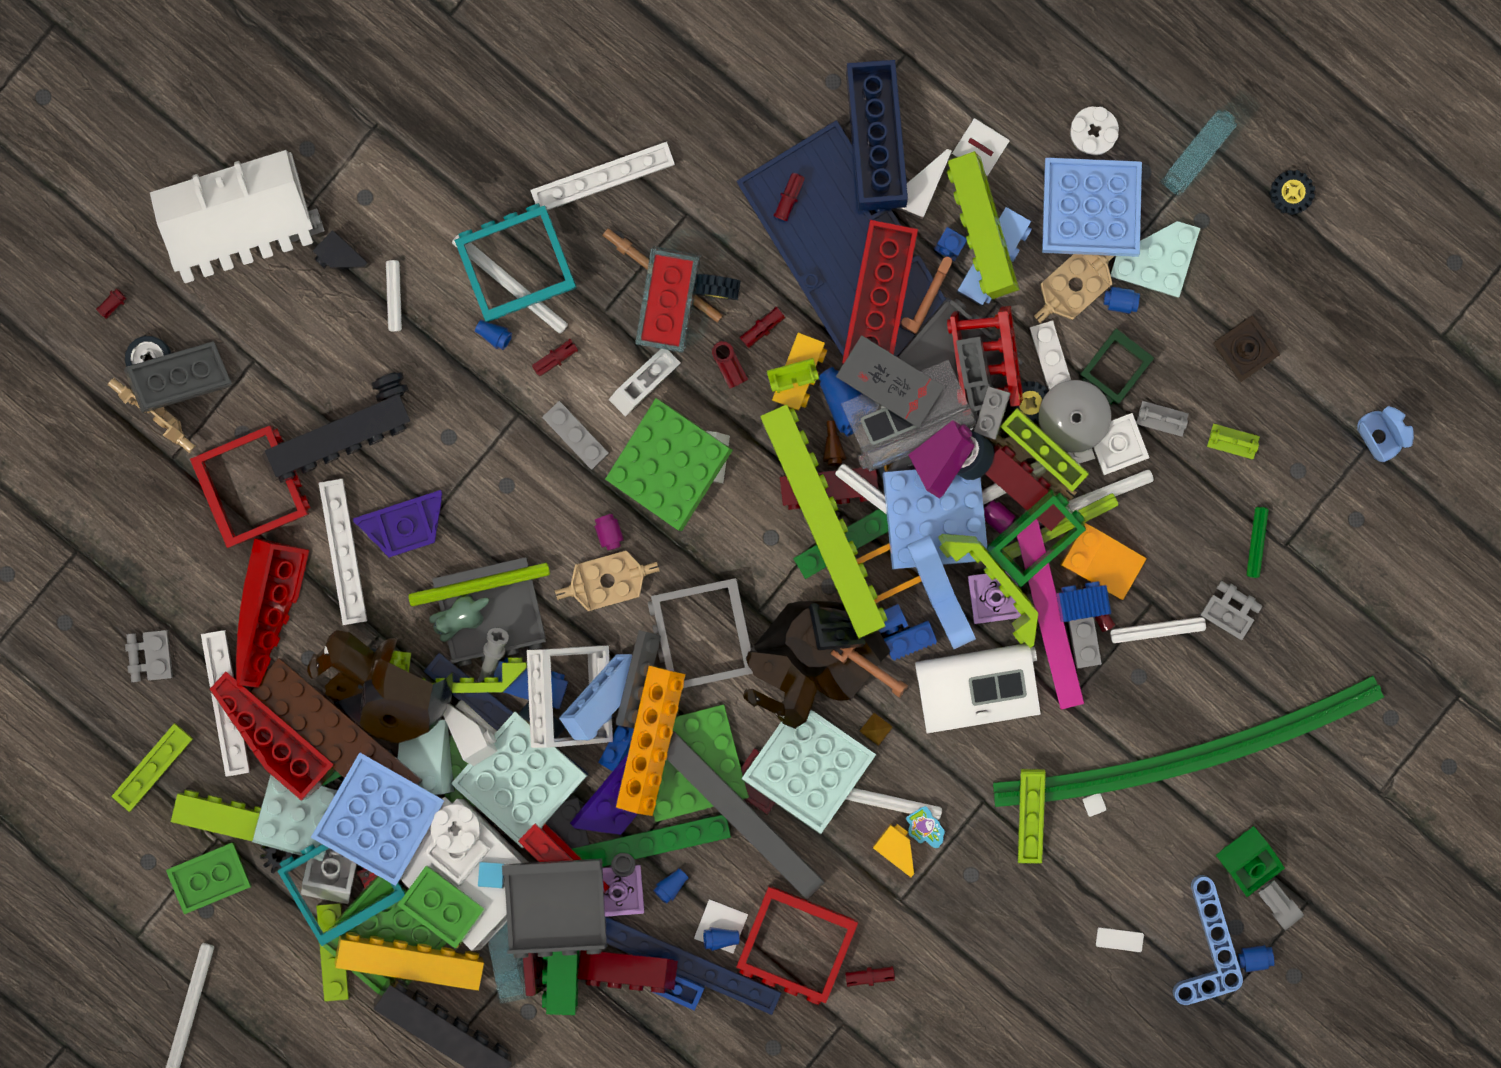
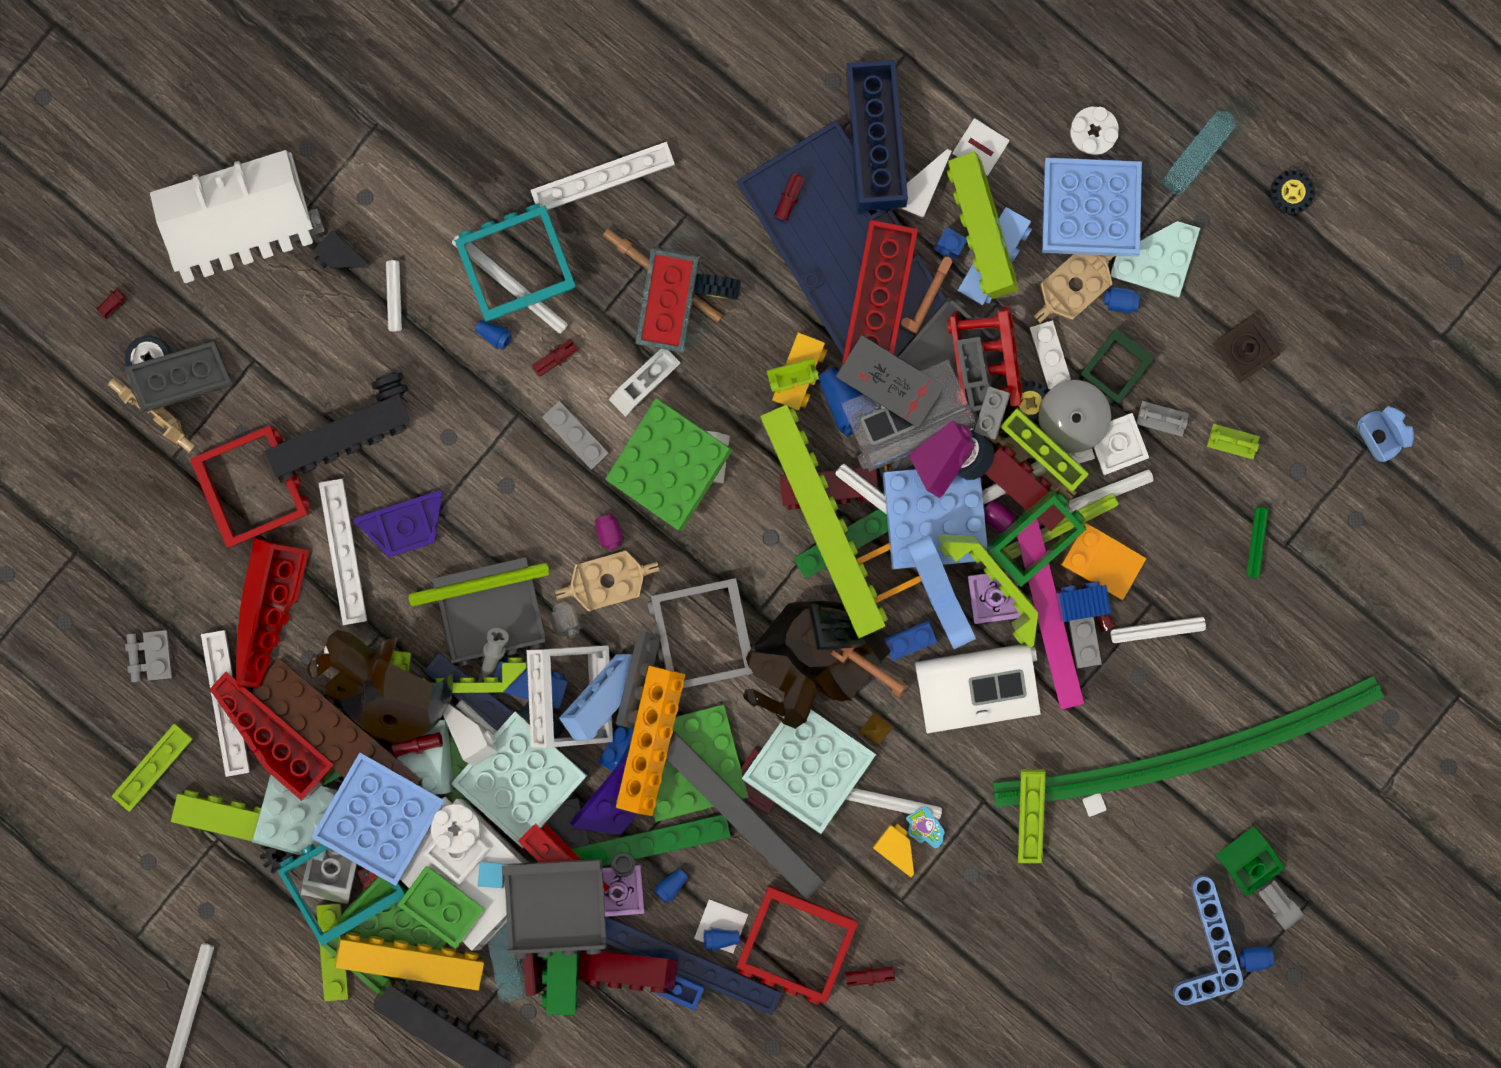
(208, 878): bright green plate -> none
(418, 744): none -> dark red pin
(462, 614): sand green animal -> none
(566, 620): none -> clear head
(730, 366): dark red piece -> none
(762, 327): dark red pin -> none
(833, 450): reddish brown cone -> none
(895, 618): blue brick -> none
(1119, 939): white sticker -> none
(1226, 616): light grey plate -> none

